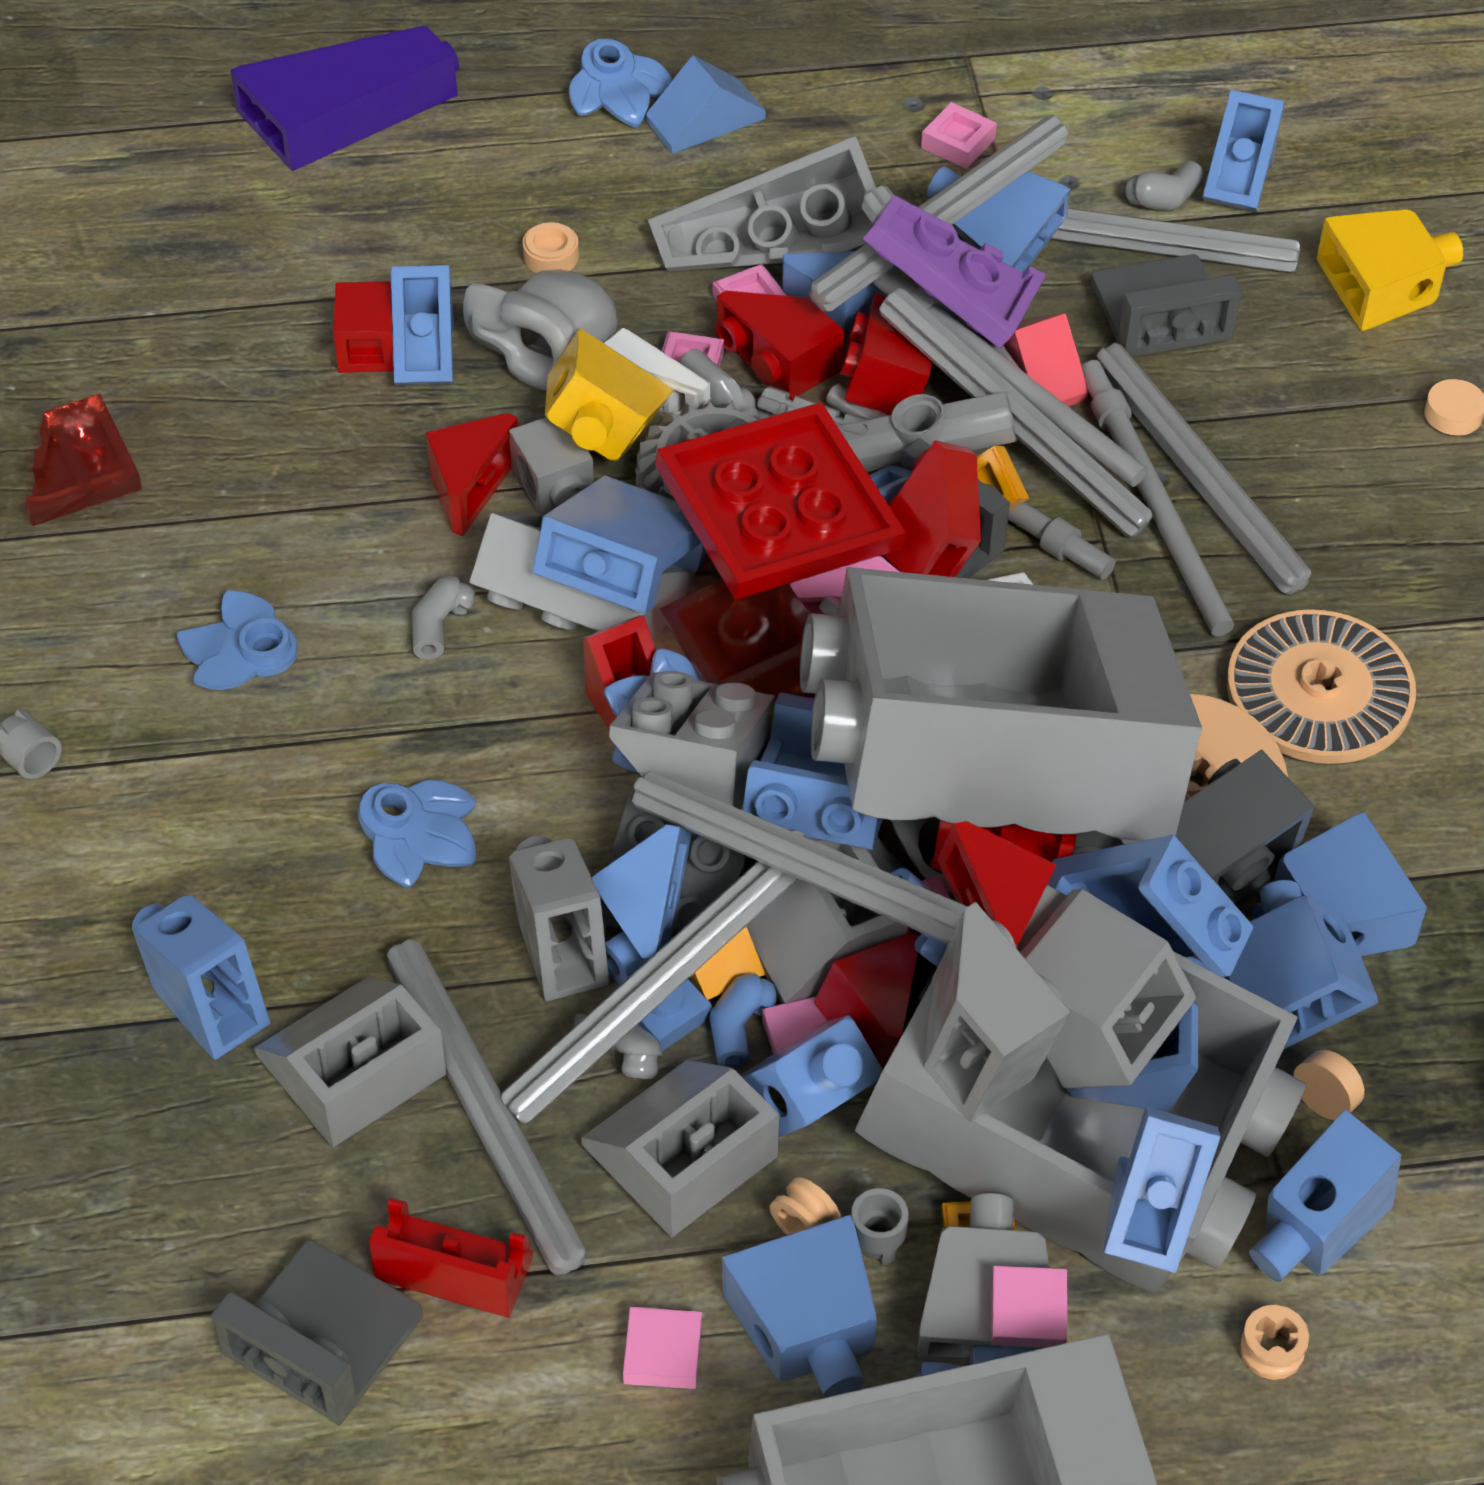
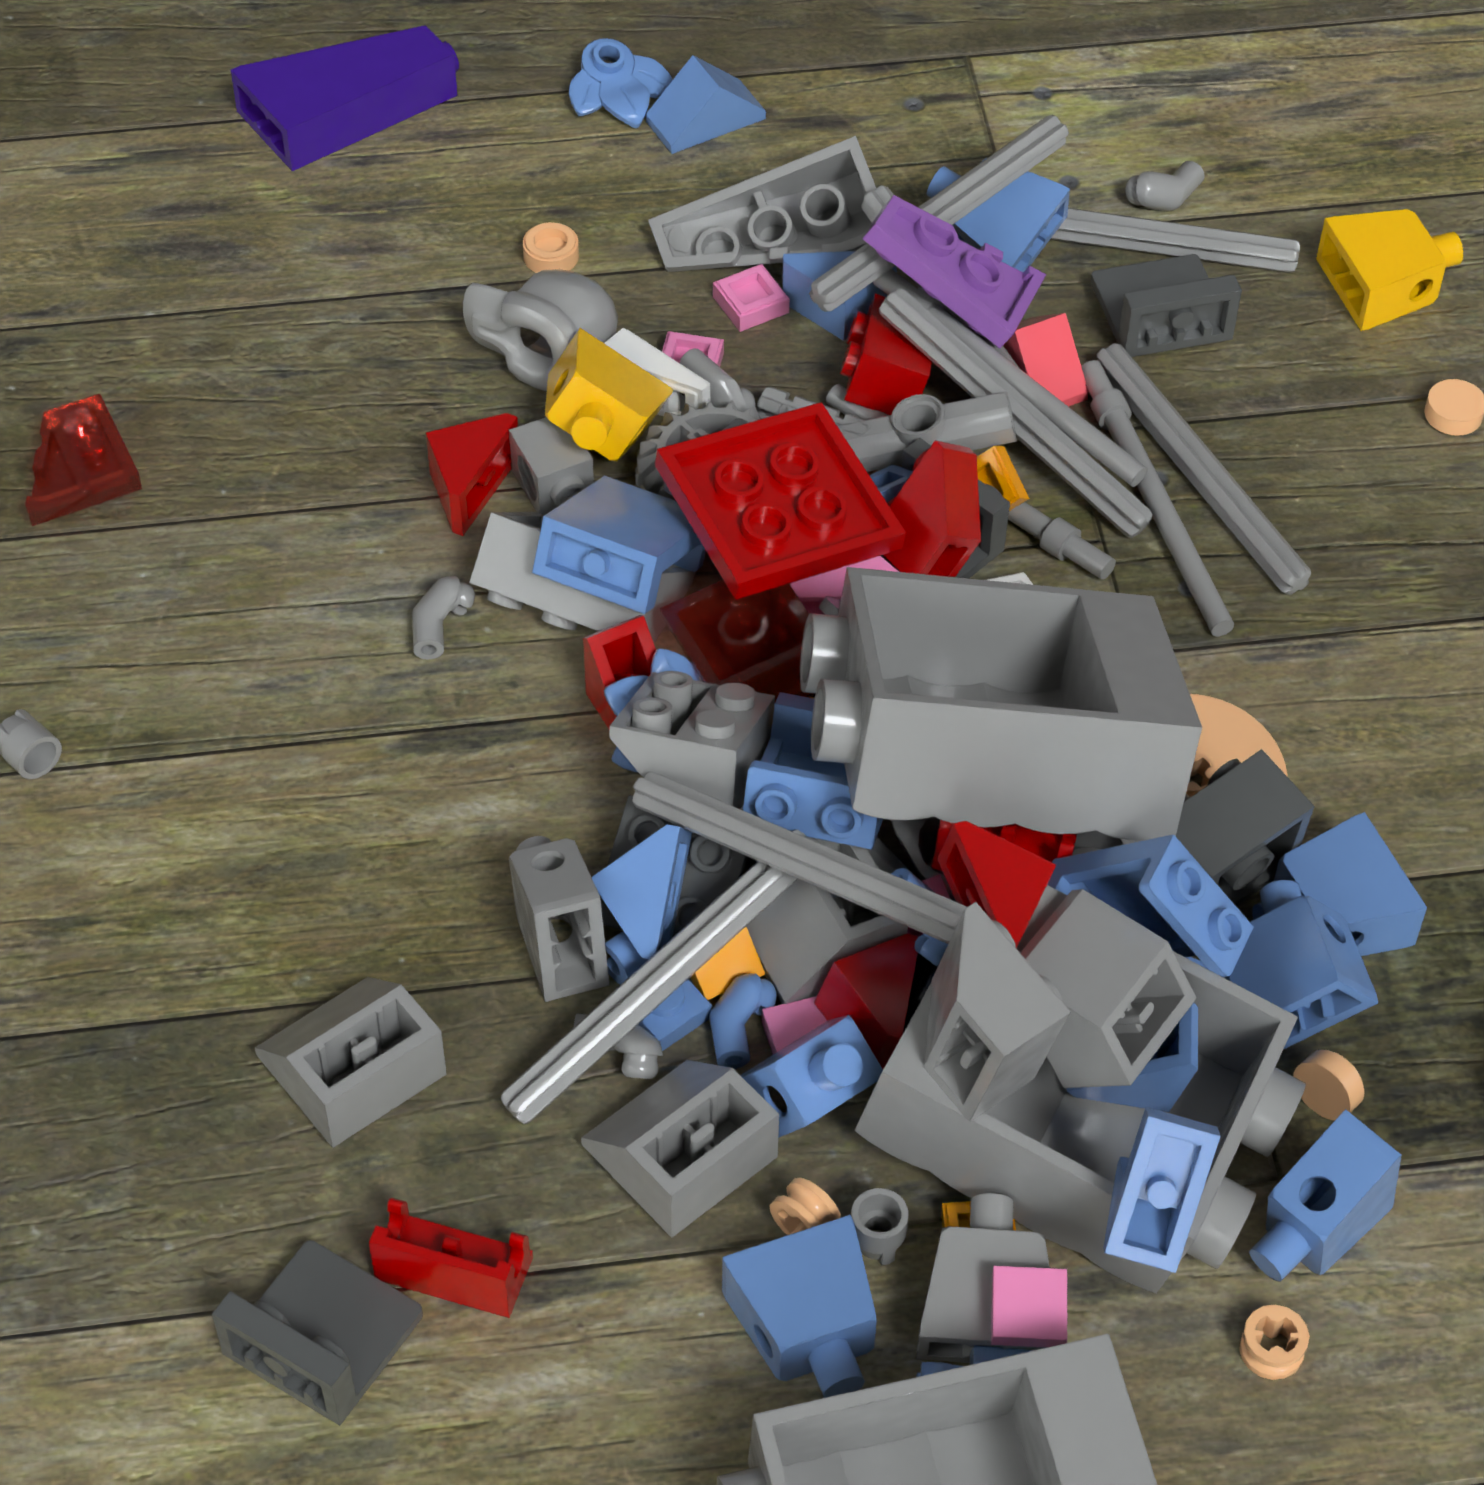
(191, 944): medium blue torso -> none
(241, 646): medium blue plate -> none
(363, 327): red brick -> none
(422, 325): medium blue slope -> none
(425, 832): medium blue plate -> none
(490, 1117): light grey axle -> none
(662, 1348): bright pink tile -> none
(780, 338): red slope -> none
(958, 135): bright pink tile -> none
(1244, 151): medium blue slope -> none
(1368, 678): piece -> none

